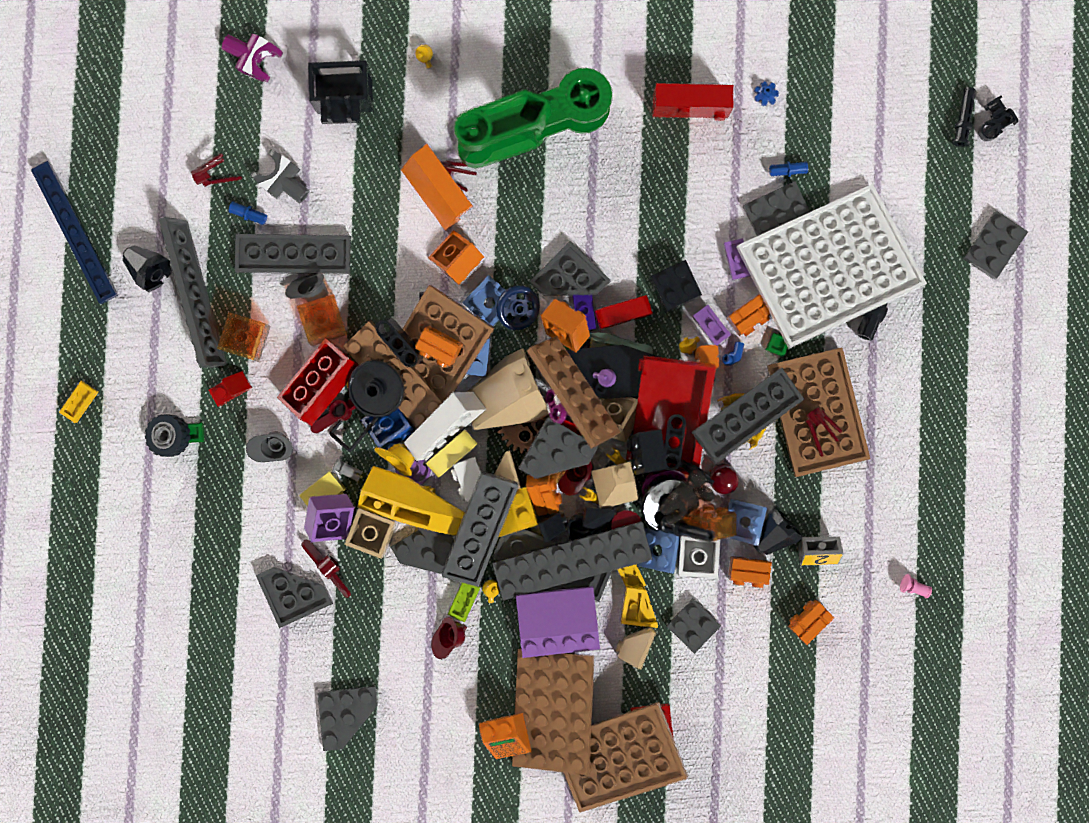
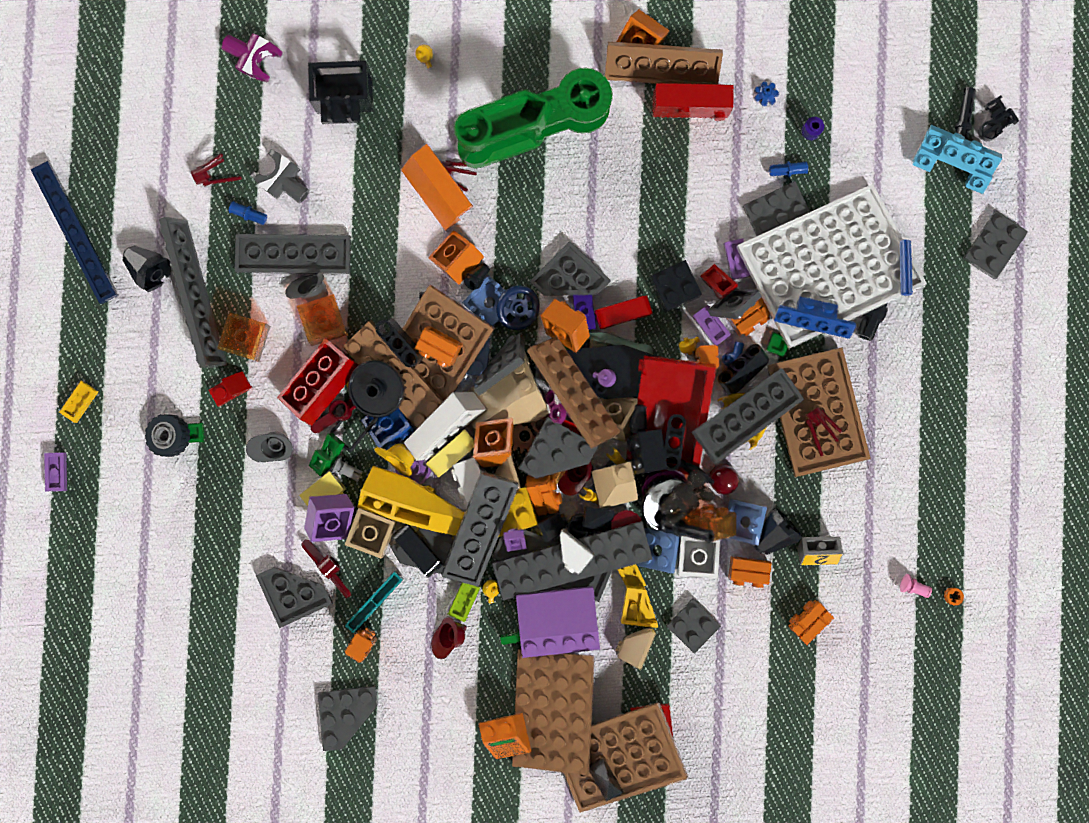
(55, 471): none -> medium lavender plate
(327, 455): none -> green slope
(361, 644): none -> orange brick
(374, 602): none -> teal piece
(417, 550): none -> black beam
(475, 277): none -> black cone
(493, 442): none -> orange slope
(507, 360): none -> dark grey plate
(510, 638): none -> green tile
(514, 540): none -> medium lavender plate
(574, 552): none -> white slope
(605, 779): none -> black slope
(639, 419): none -> black cone
(643, 30): none -> orange slope
(662, 64): none -> medium nougat plate
(718, 281): none -> red slope
(735, 303): none -> dark grey plate
(743, 369): none -> black beam
(812, 128): none -> dark purple brick
(815, 316): none -> blue bracket
(905, 267): none -> blue axle
(958, 601): none -> orange bush
(960, 153): none -> medium azure bracket

